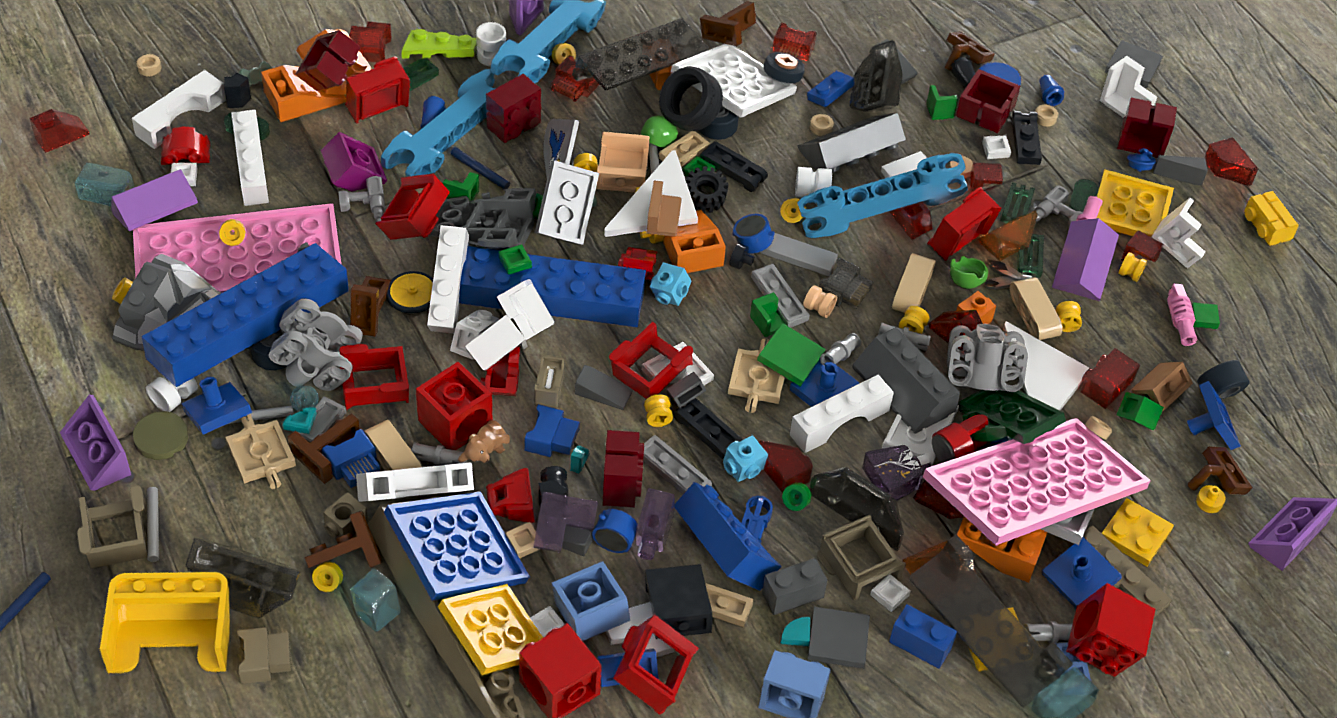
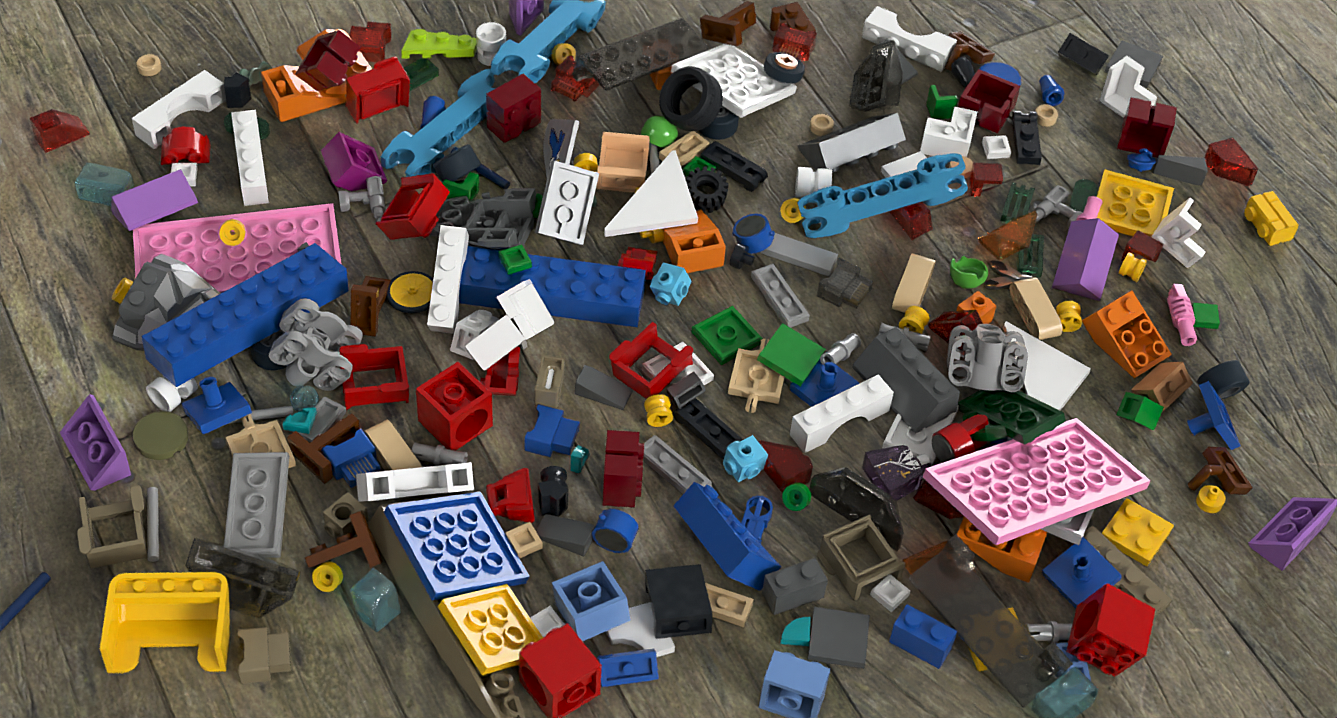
(257, 503): none -> light grey tile
(457, 164): none -> black wheel
(487, 440): medium nougat animal -> none
(556, 514): clear purple plate -> none
(641, 681): red piece -> none
(654, 522): clear purple torso -> none
(663, 212): medium nougat panel -> none
(726, 333): none -> green tile
(765, 314): green panel -> none
(792, 16): none -> reddish brown plate
(820, 301): light nougat wheel -> none
(830, 88): blue plate -> none
(929, 50): none -> white arch
(949, 137): none -> white panel
(963, 224): red piece -> none
(1083, 53): none -> black plate
(1098, 427): tan tile -> none
(1109, 377): clear red brick -> none
(1127, 335): none -> orange slope

